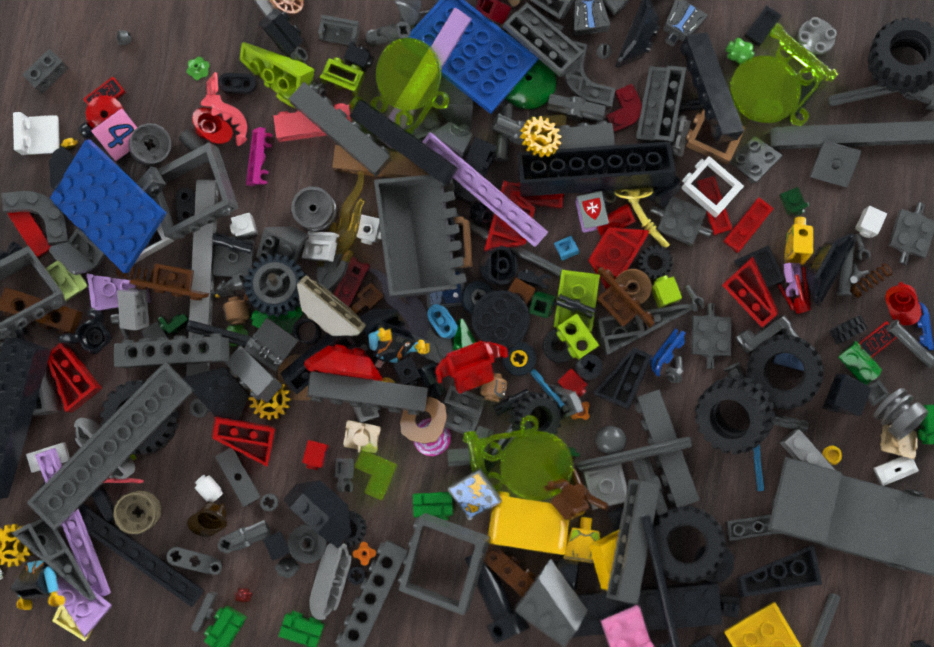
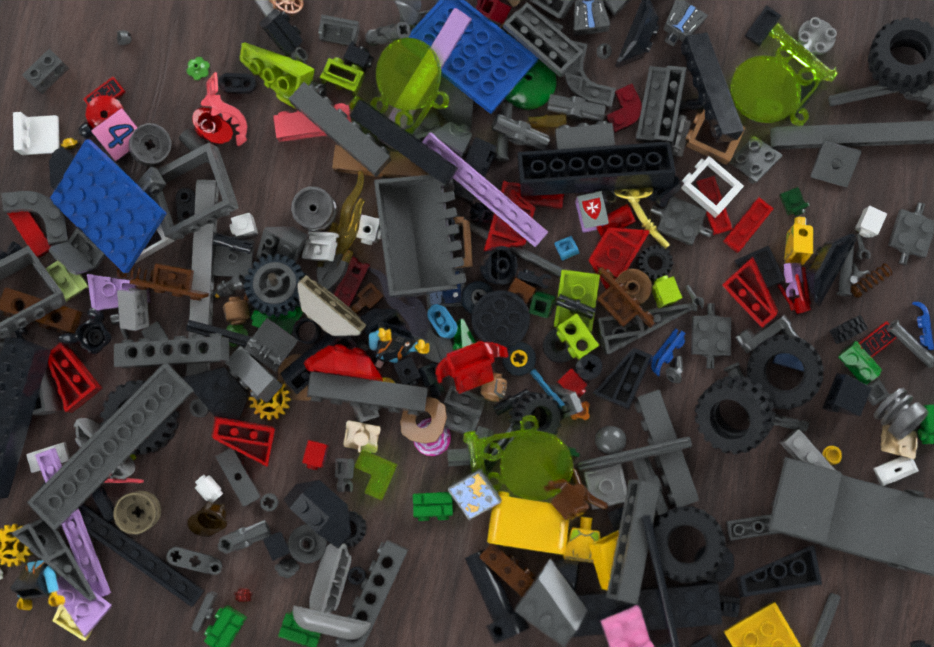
(177, 323): dark green bracket -> none
(257, 157): dark pink plate -> none
(330, 623): none -> light grey brick
(364, 558): orange plate -> none
(481, 542): dark grey window -> none
(540, 137): yellow gear -> none
(739, 51): bright green piece -> none
(758, 471): dark azure piece -> none
(903, 304): red piece -> none

